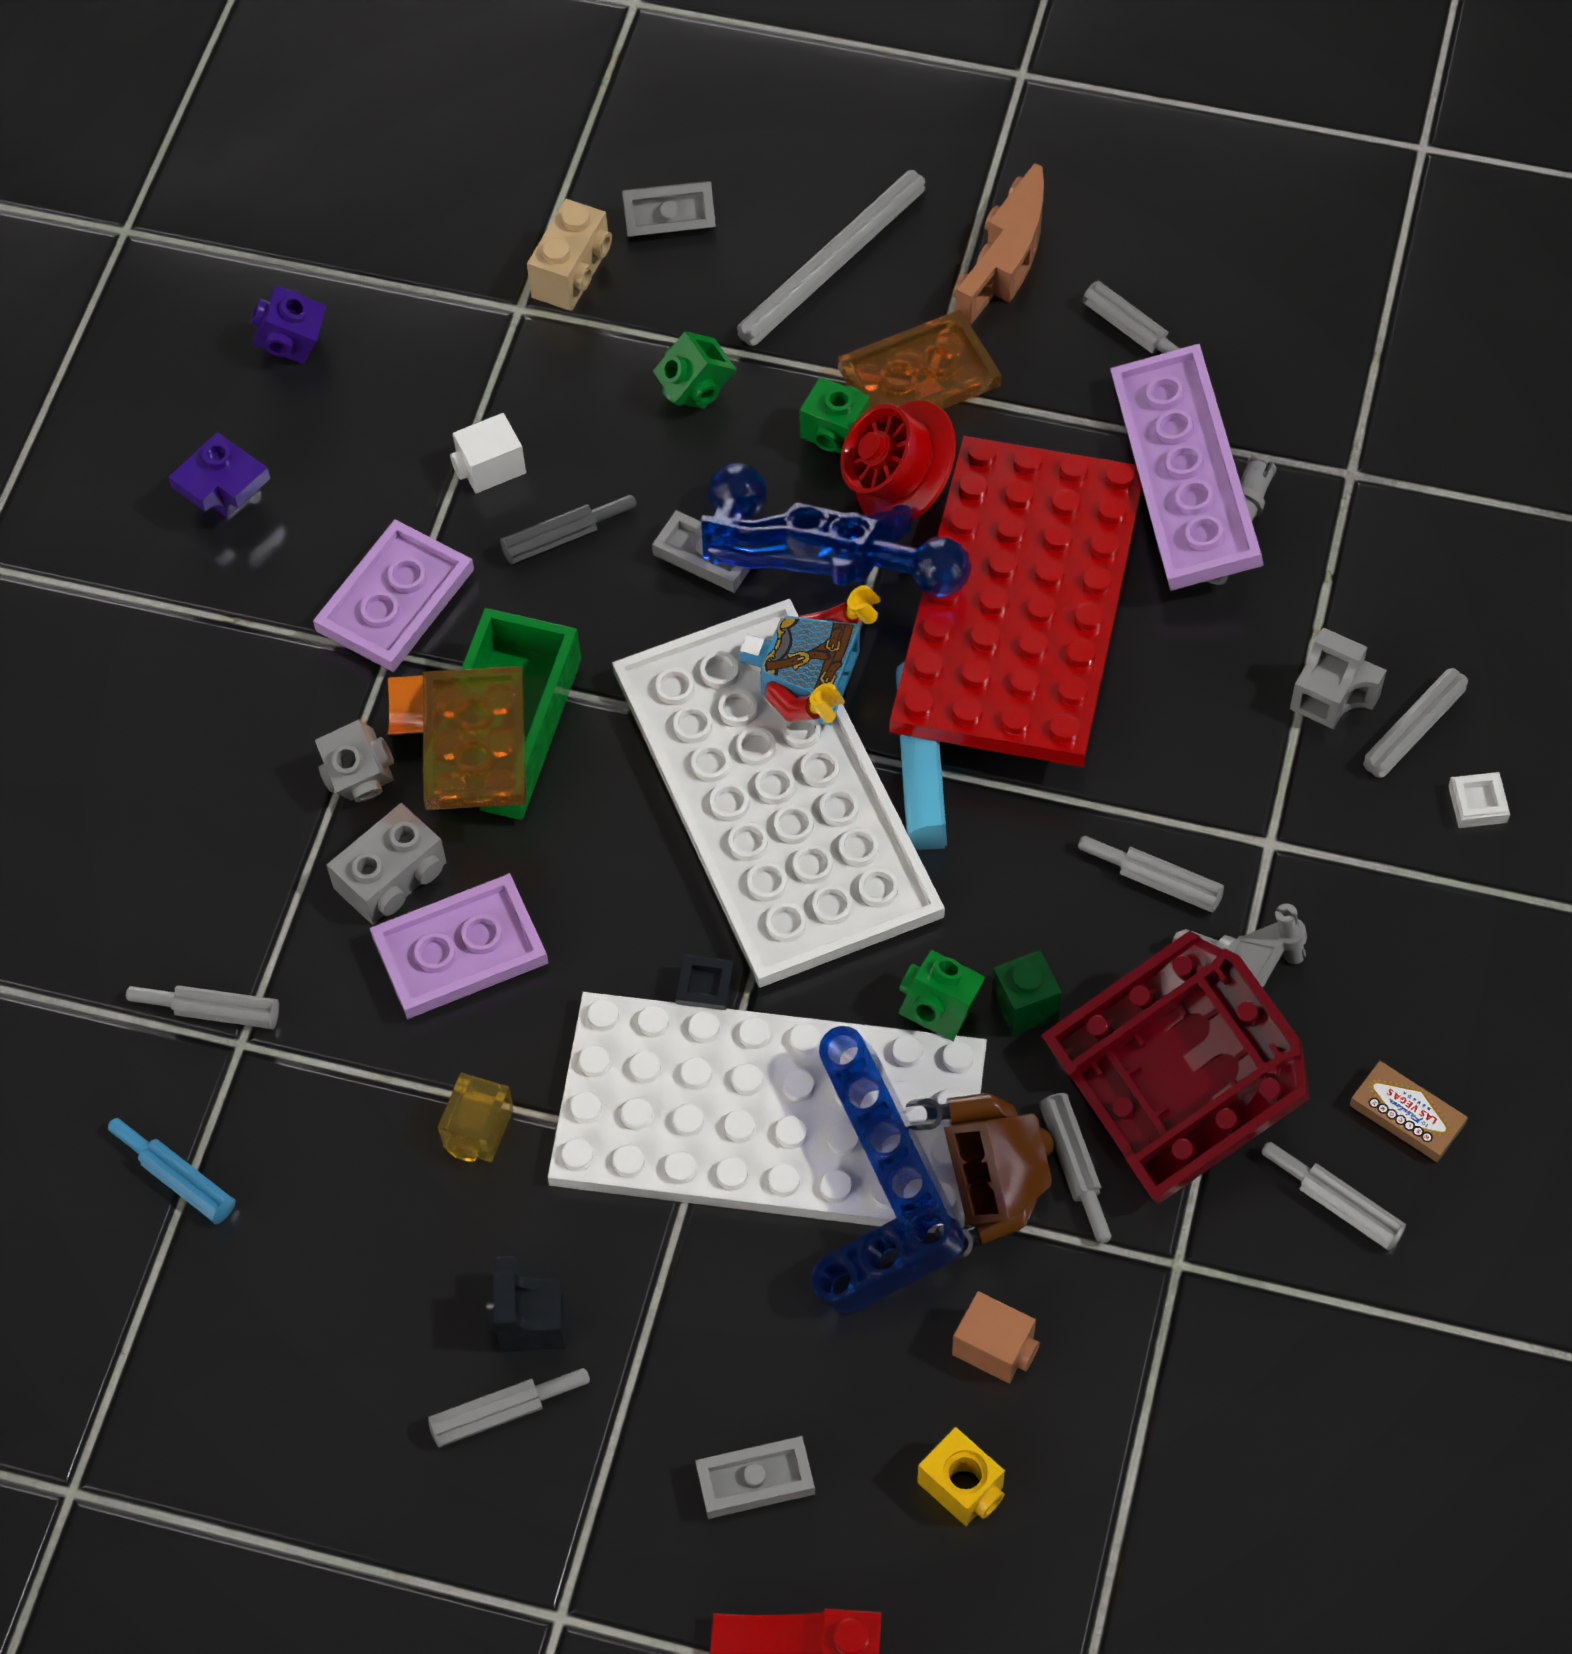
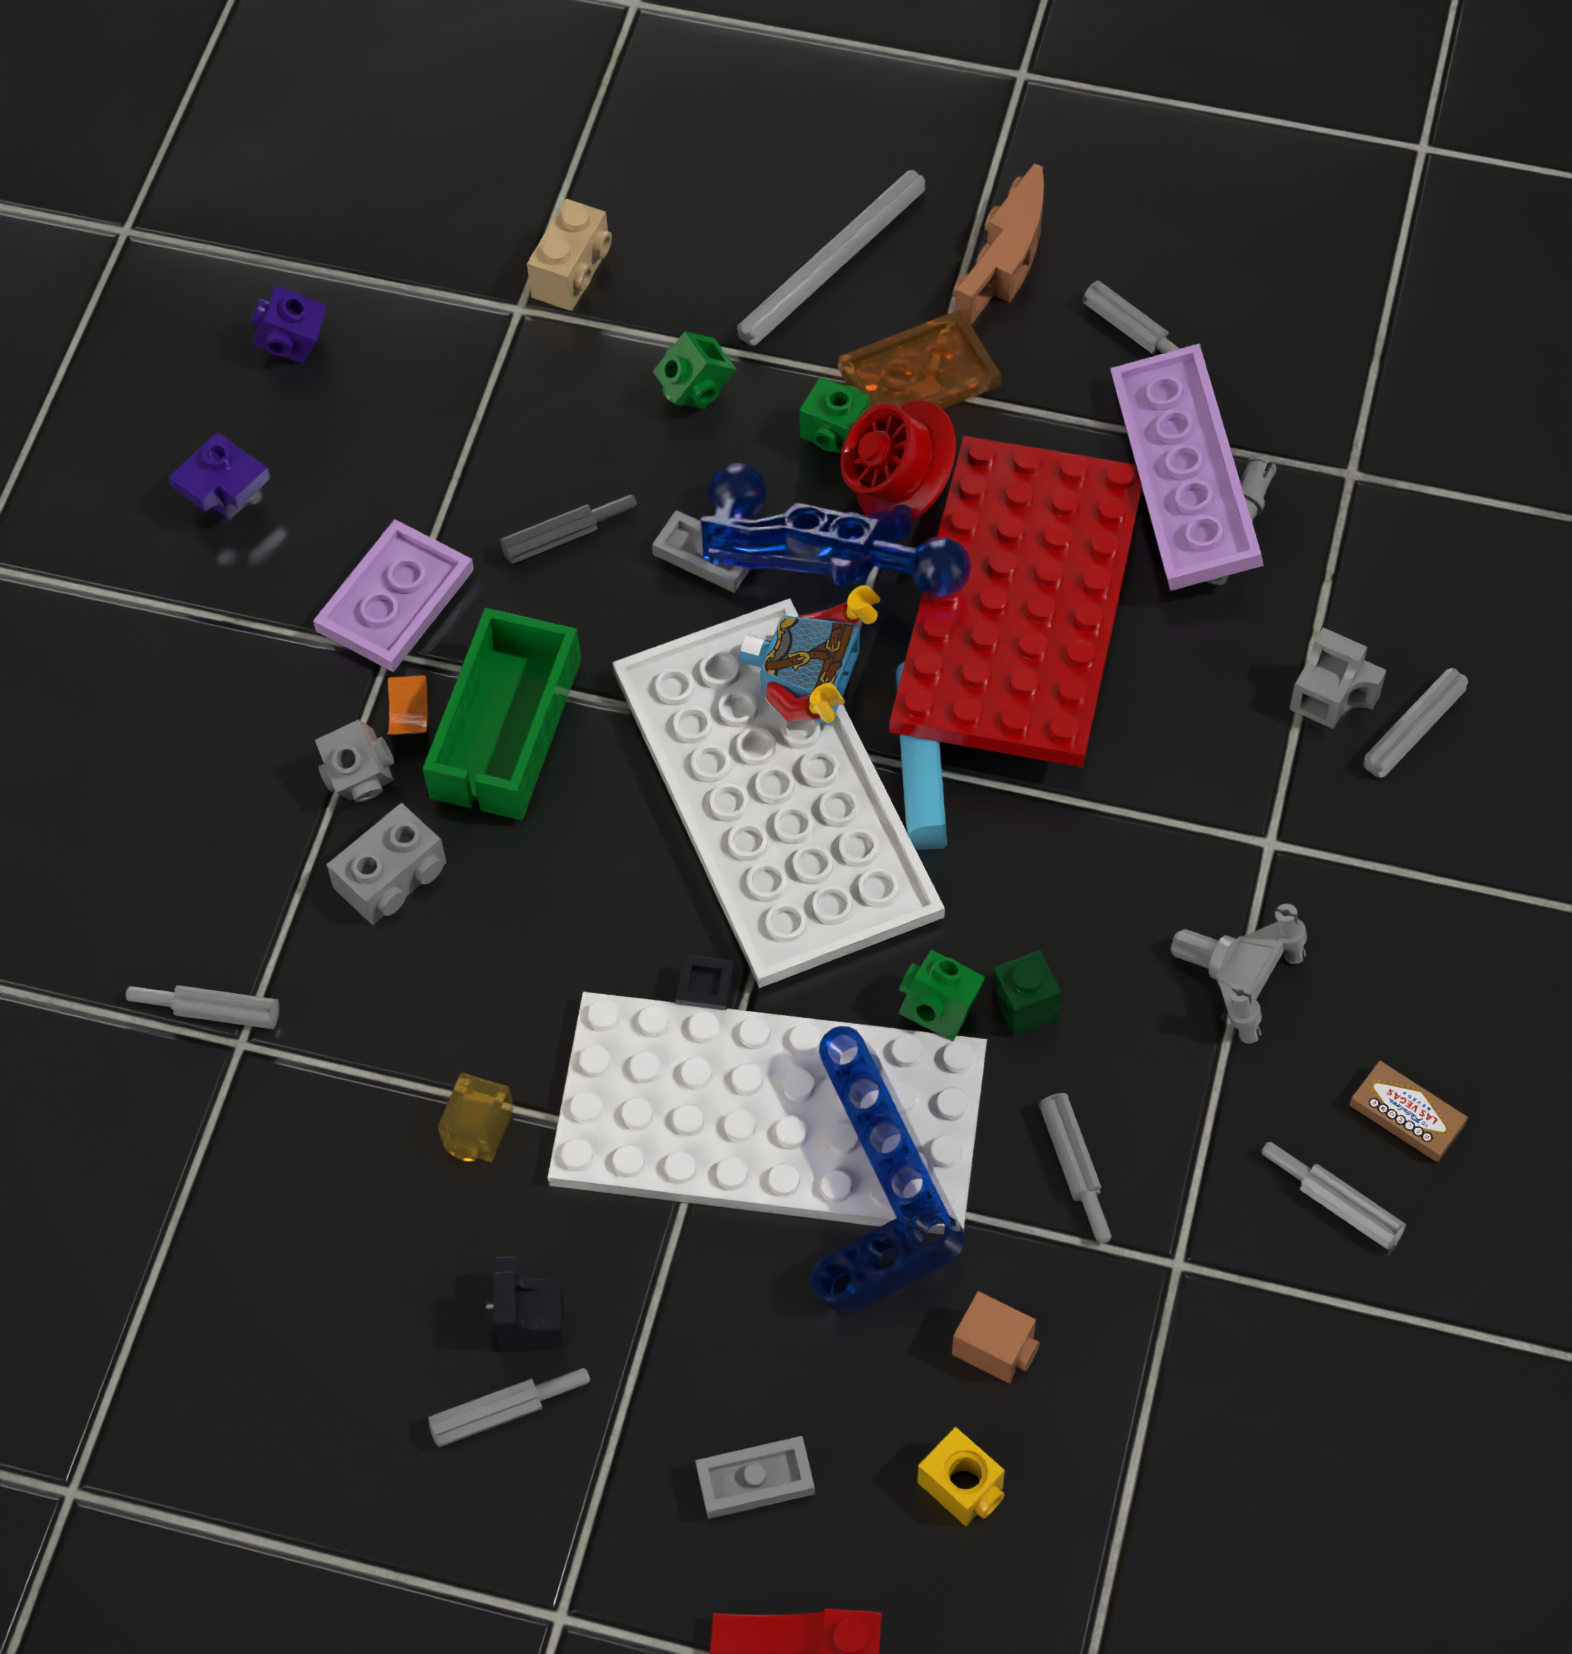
(176, 1173): dark azure axle -> none
(458, 946): lavender plate -> none
(473, 738): clear orange plate -> none
(488, 453): white brick -> none
(668, 208): light grey plate -> none
(995, 1161): reddish brown torso -> none
(1159, 874): light grey axle -> none
(1183, 1061): dark red wedge -> none
(1479, 800): white tile -> none

